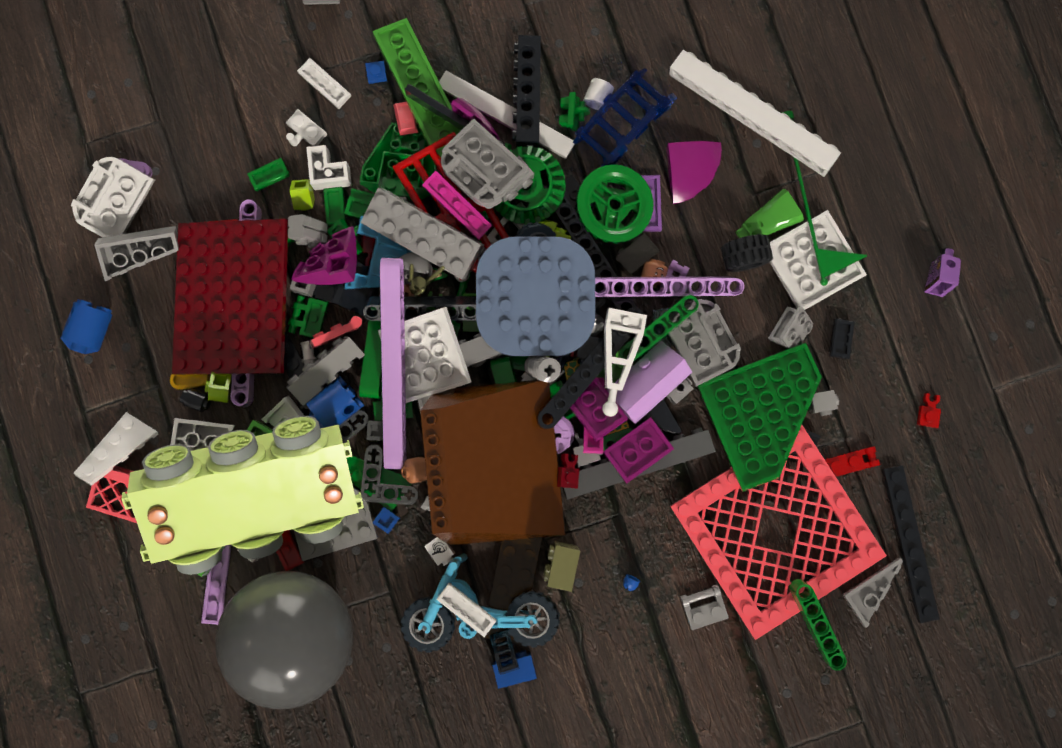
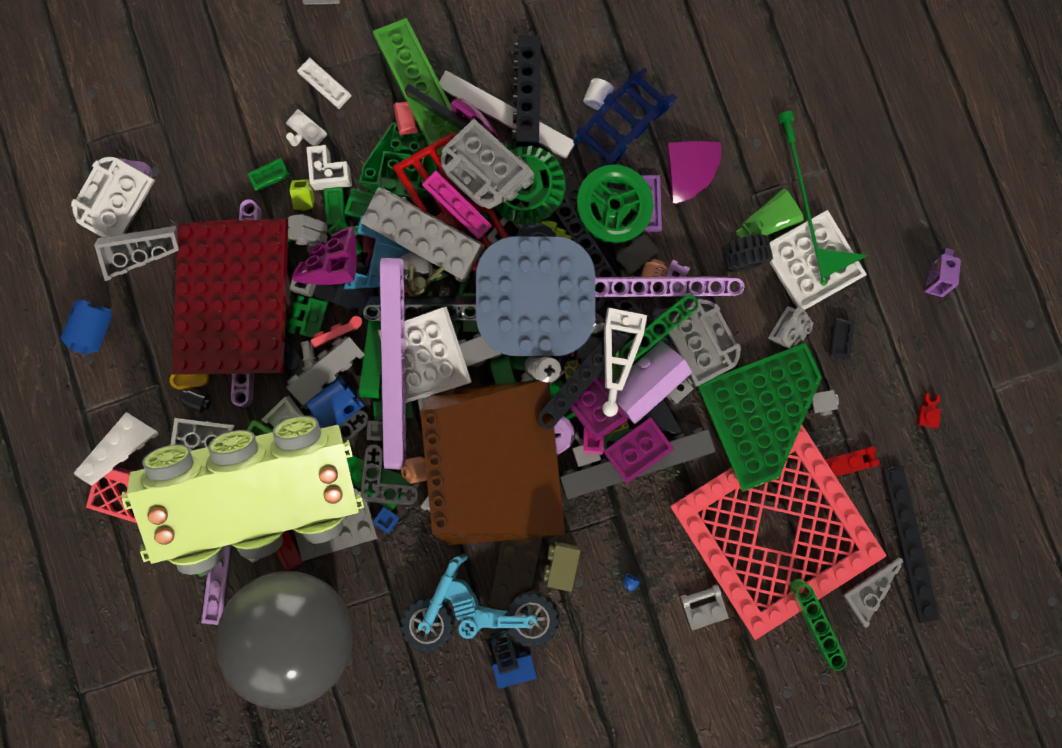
(219, 387): lime brick -> none
(376, 72): blue plate -> none
(440, 551): white brick -> none
(466, 609): white plate -> none
(567, 475): dark red plate -> none
(576, 111): green hips -> none
(754, 113): white brick -> none

